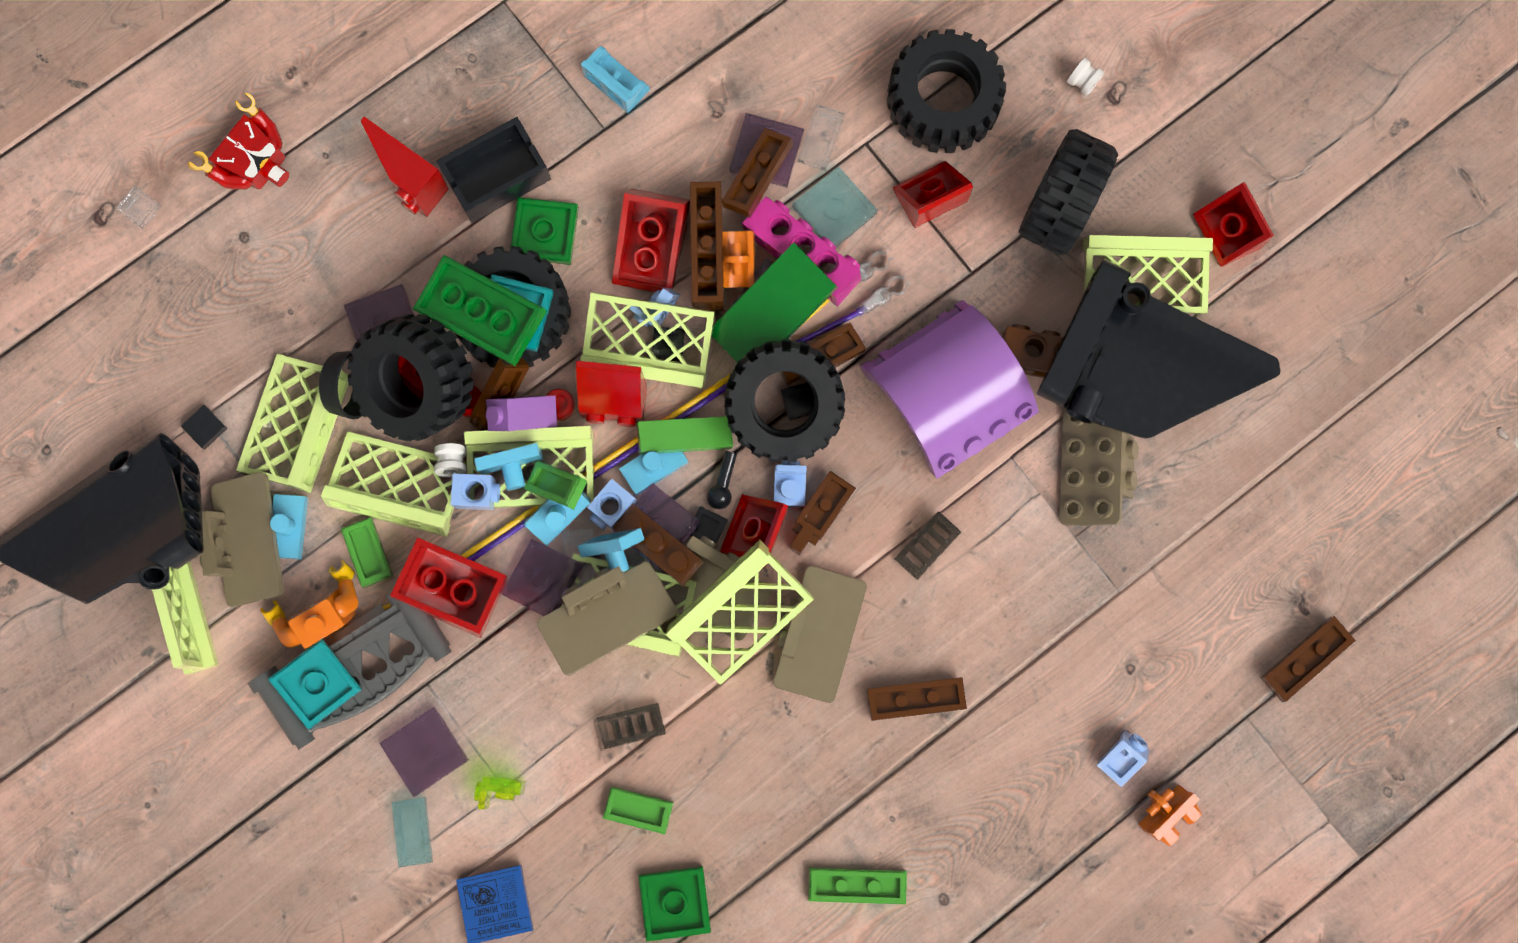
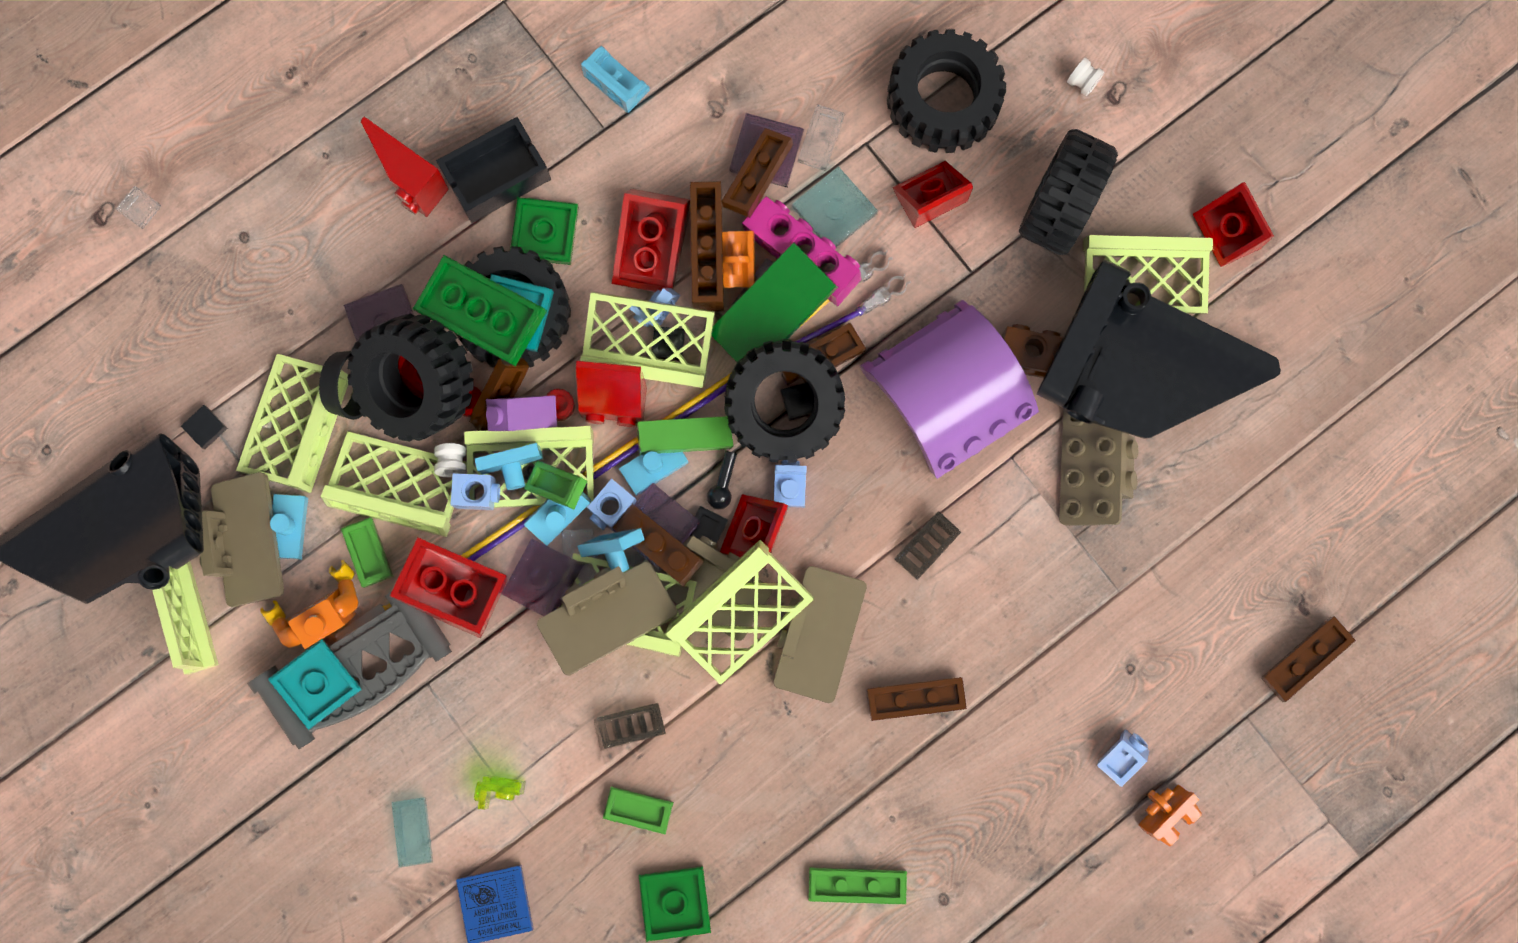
(247, 154): red torso -> none
(424, 752): clear purple tile -> none
(821, 511): reddish brown hinge -> none

